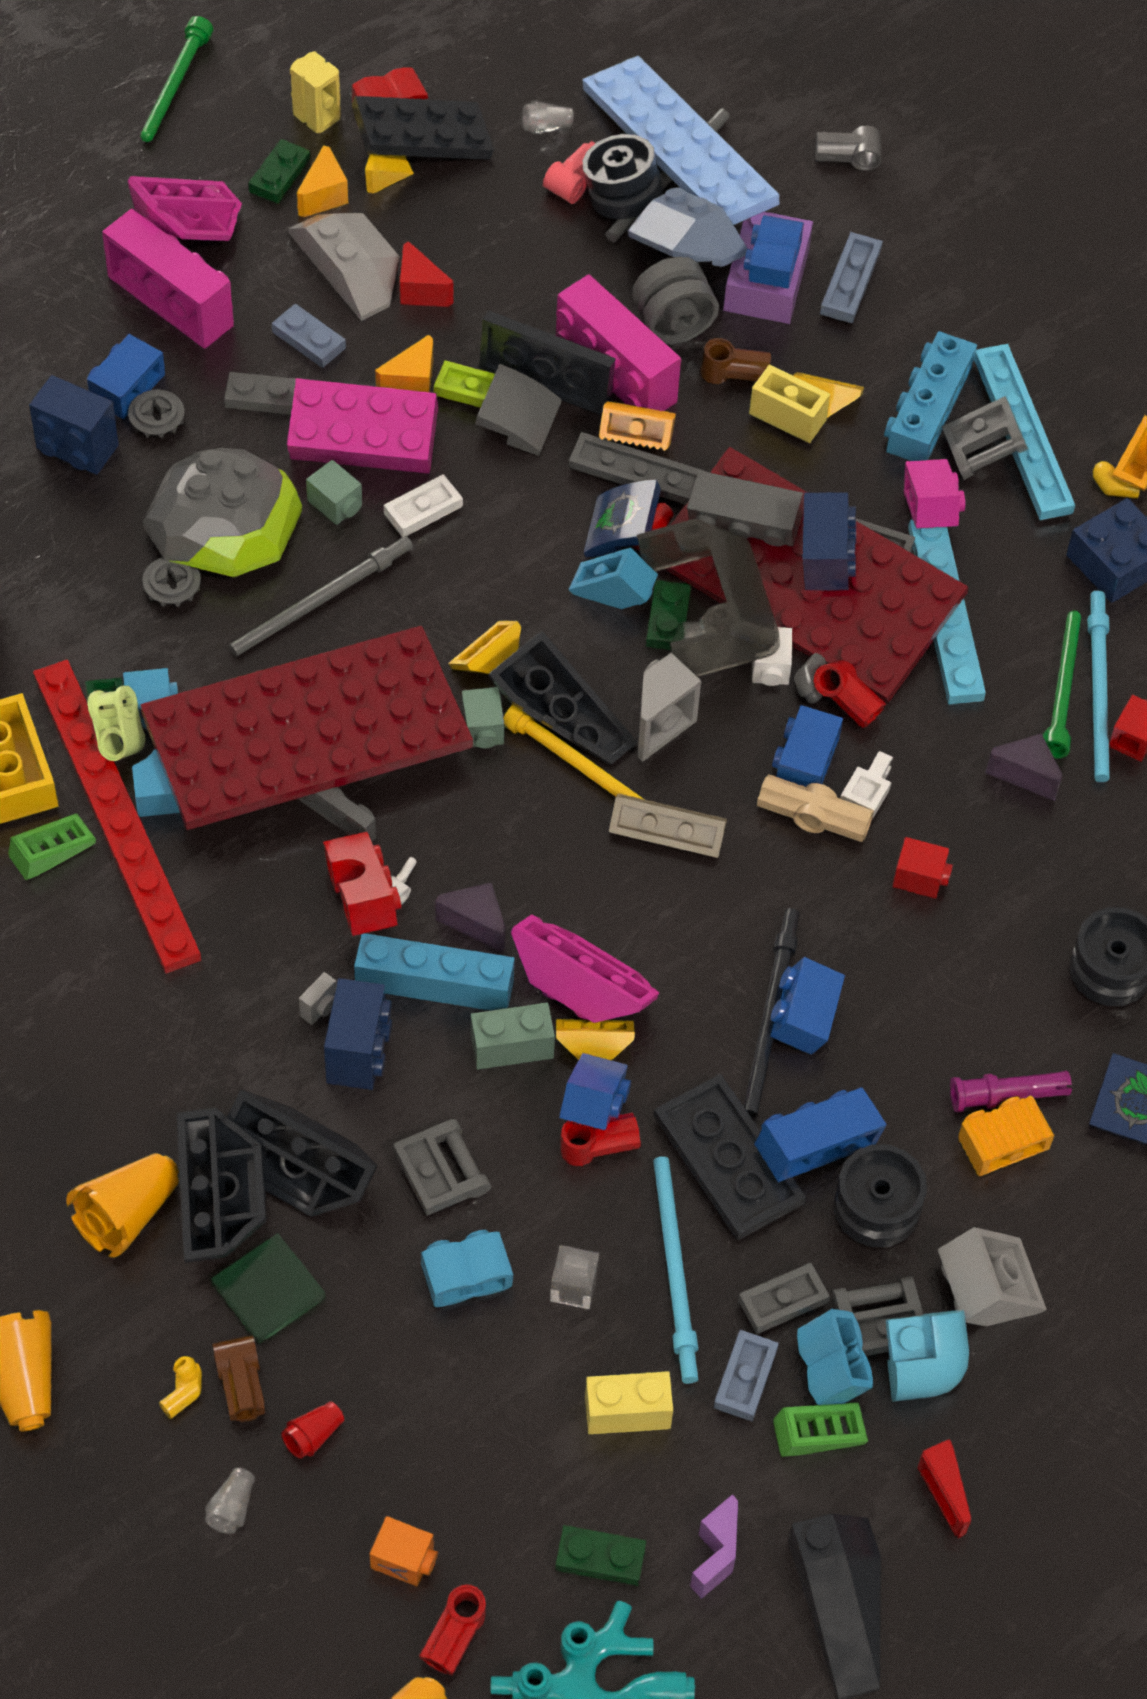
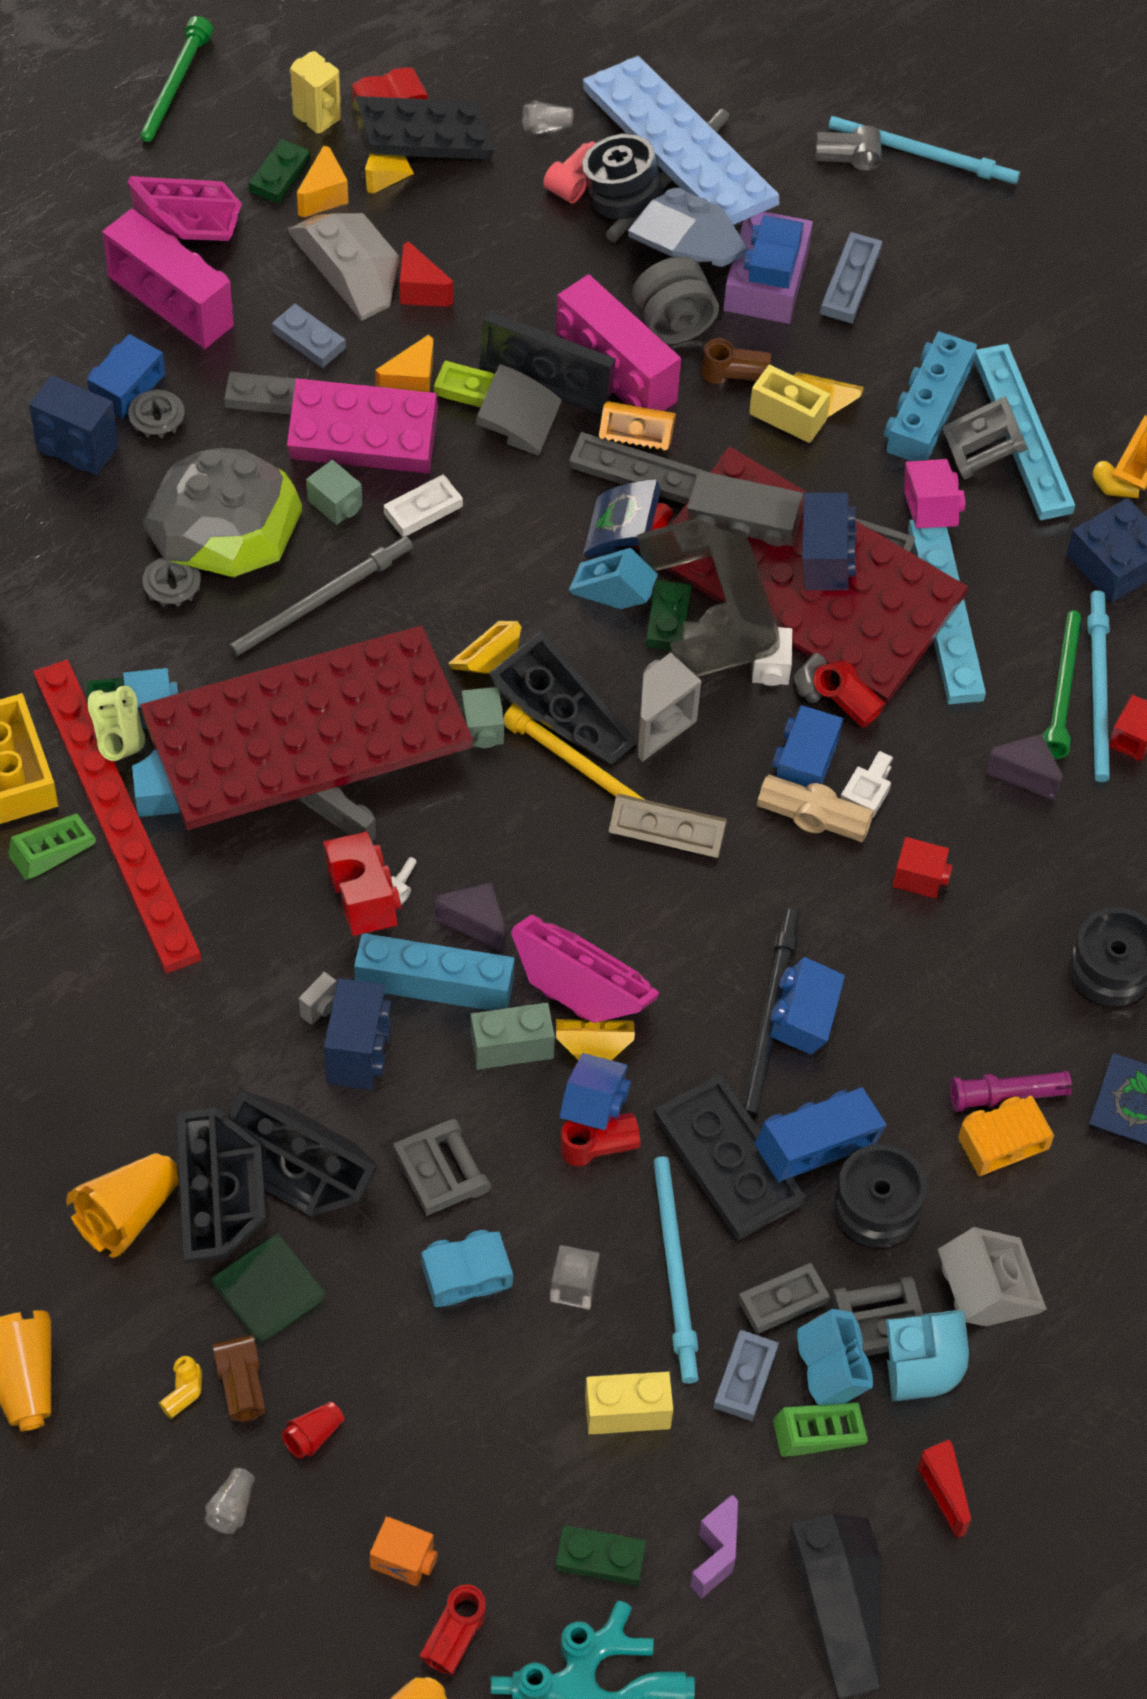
(984, 168): none -> medium azure bar

